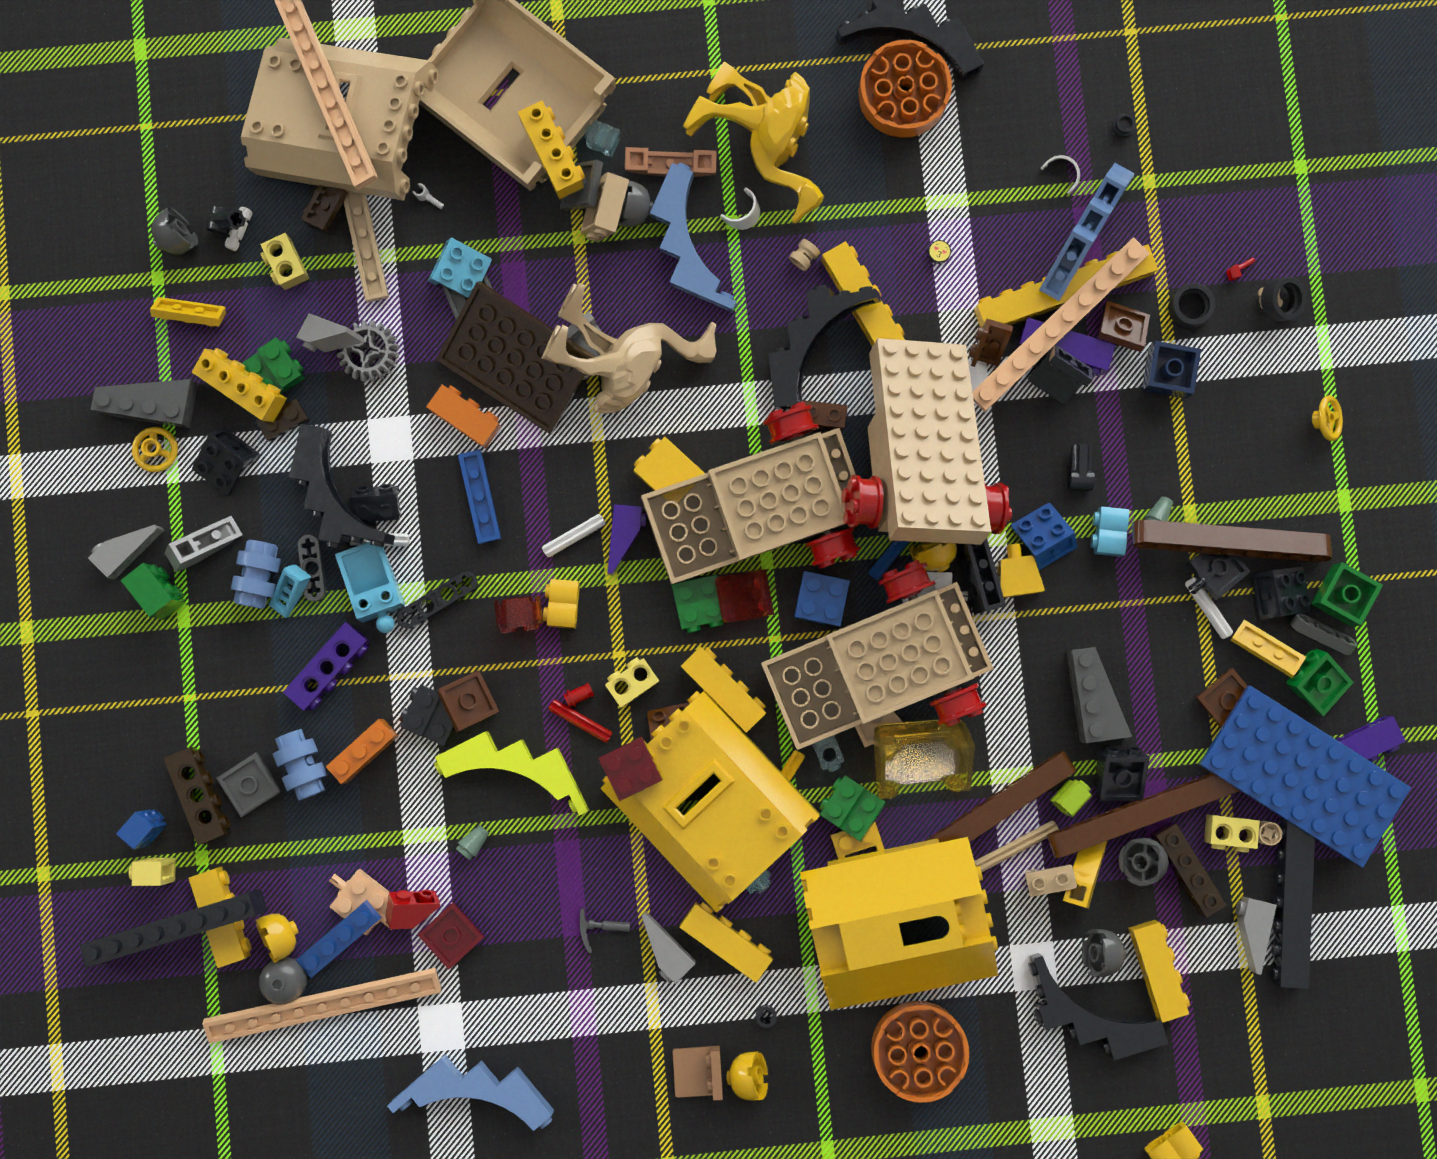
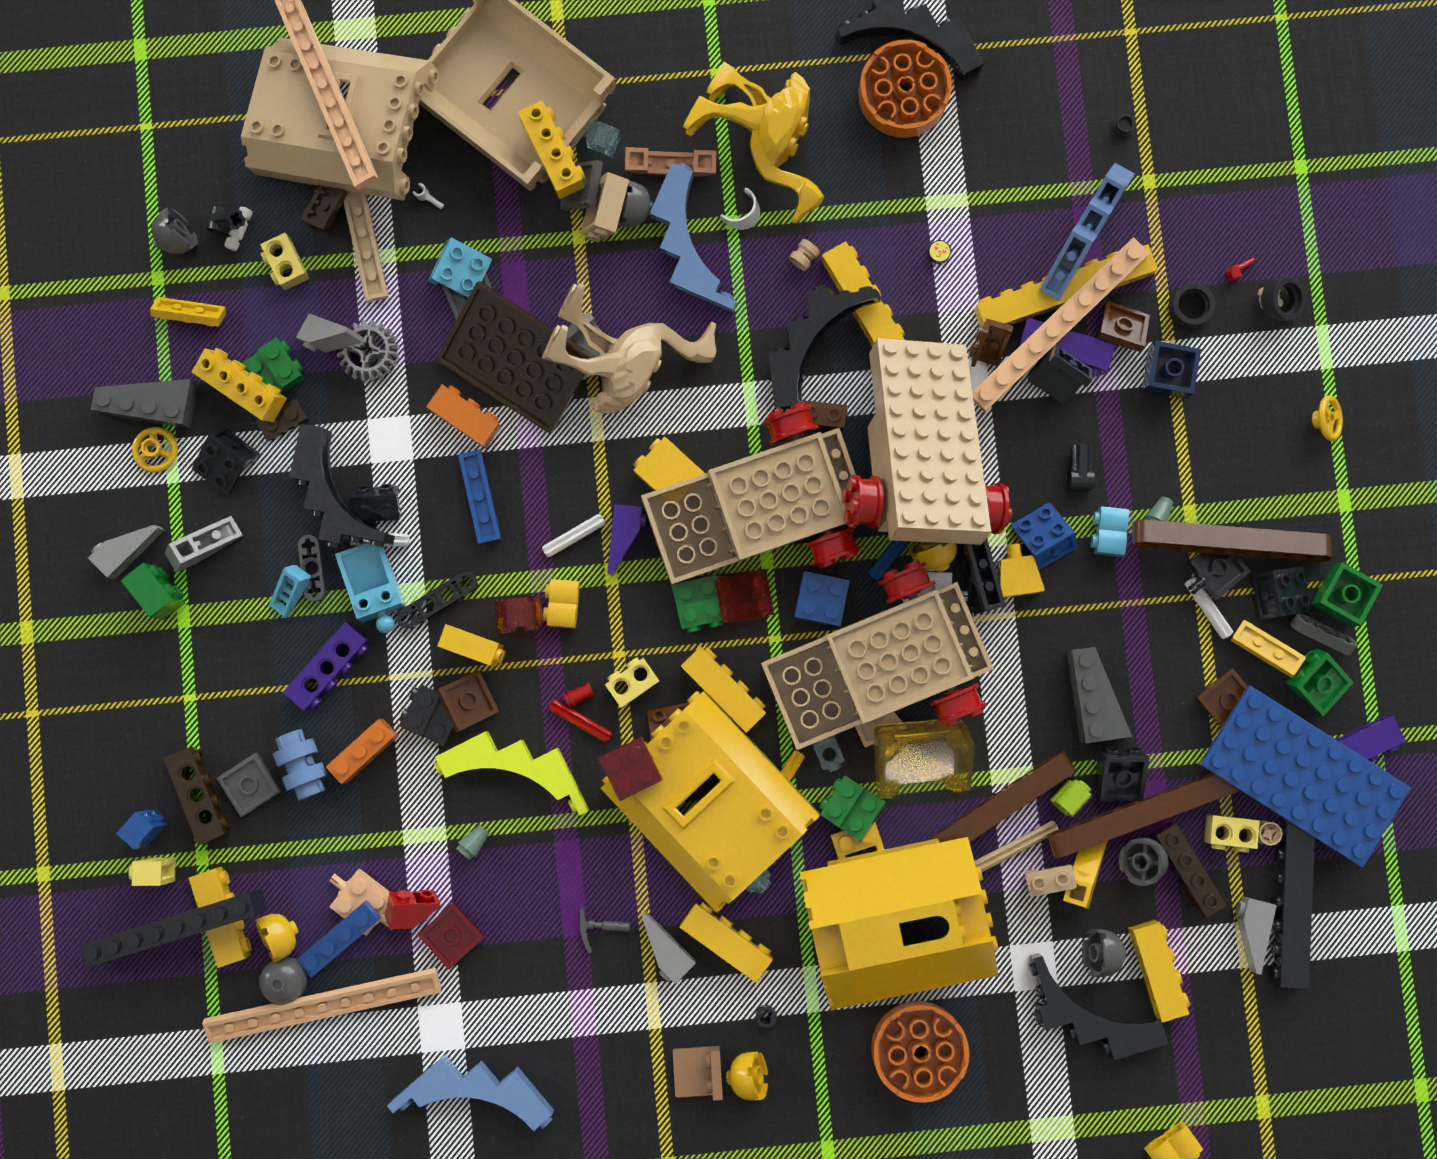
(258, 561): medium blue piece -> none
(471, 646): none -> yellow brick
(1069, 159): white helmet -> none

